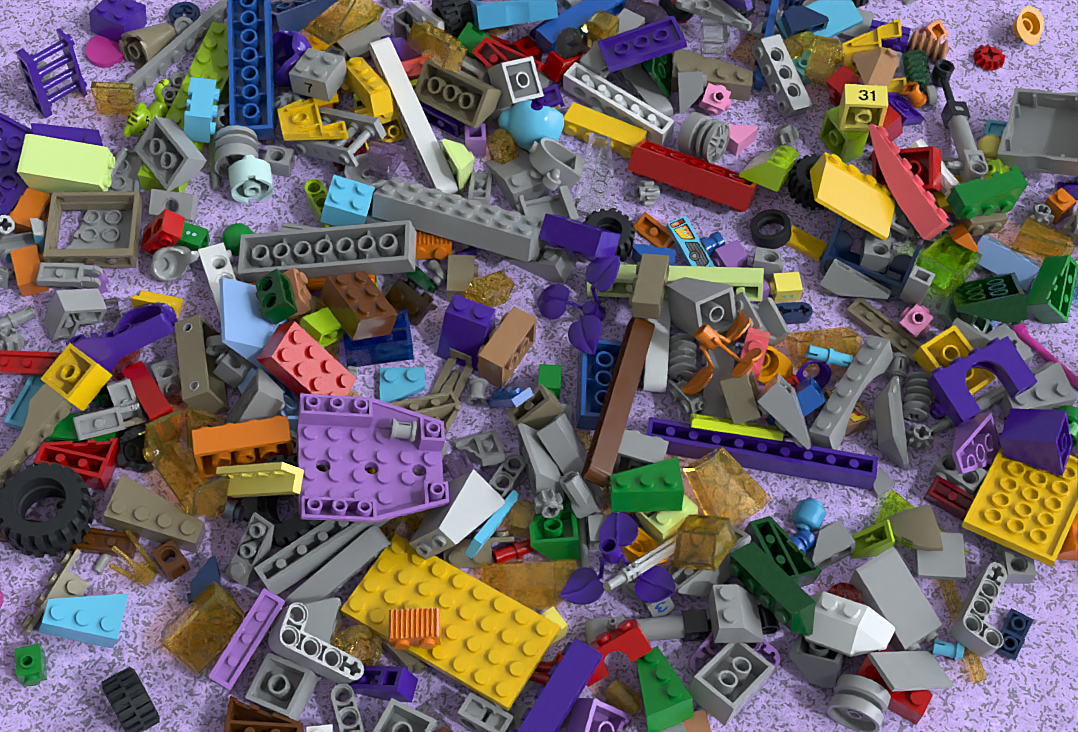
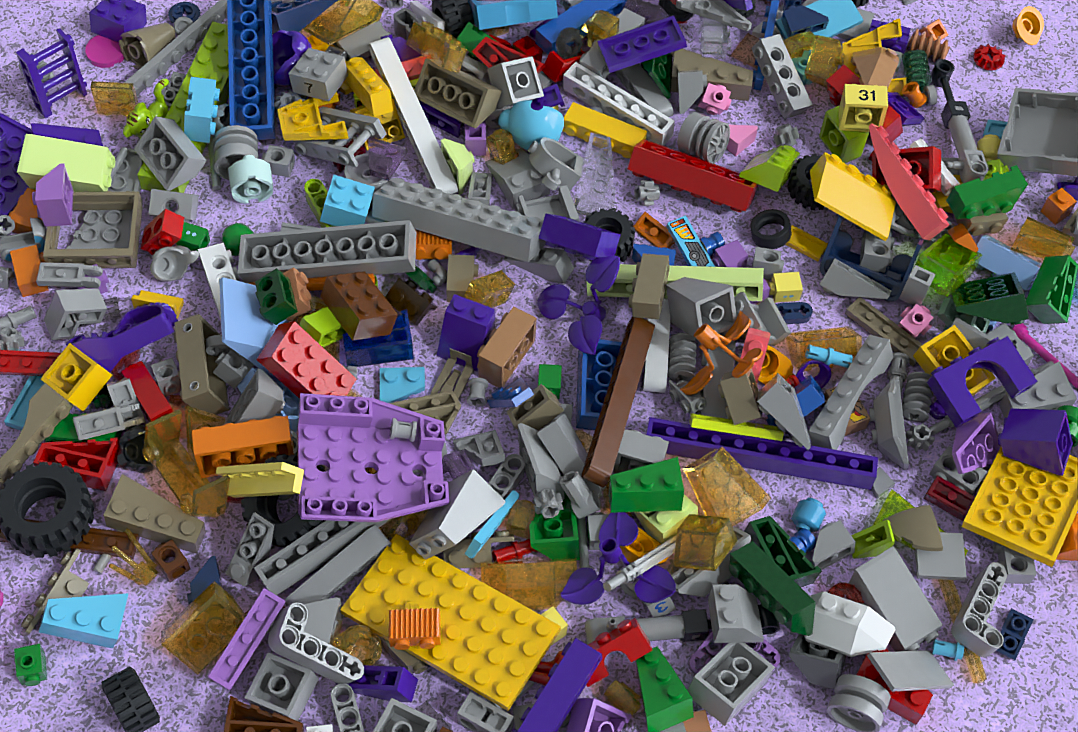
(54, 197): none -> medium lavender slope
(233, 510): sand blue plate -> none
(1041, 213): light grey gear -> none

